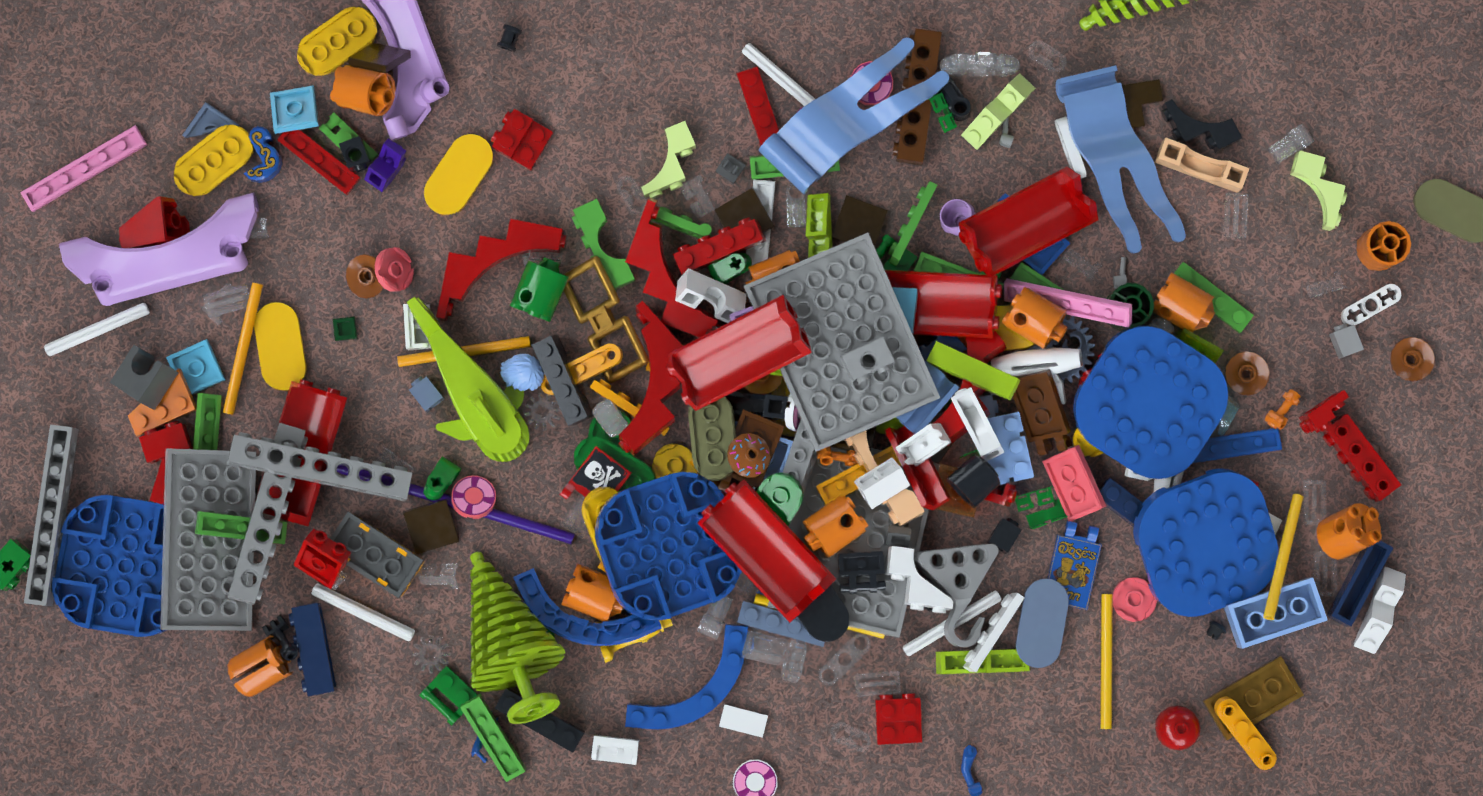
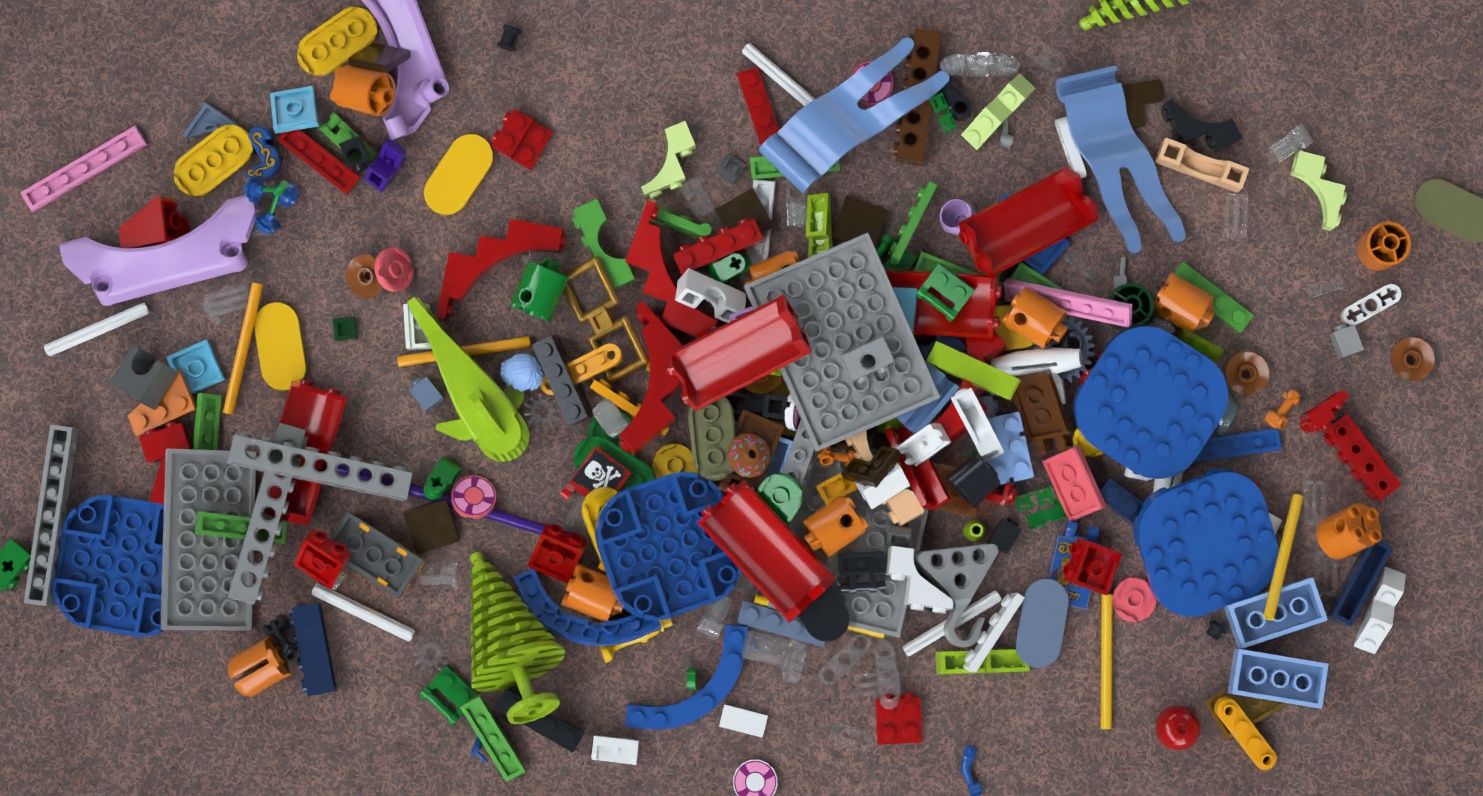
(283, 194): none -> blue plant
(557, 553): none -> red plate
(692, 678): none -> green tile
(872, 472): none -> dark brown tile
(886, 664): none -> clear beam
(950, 286): none -> green plate
(967, 530): none -> lime cone
(1091, 566): none -> red plate
(1278, 678): none -> light blue brick

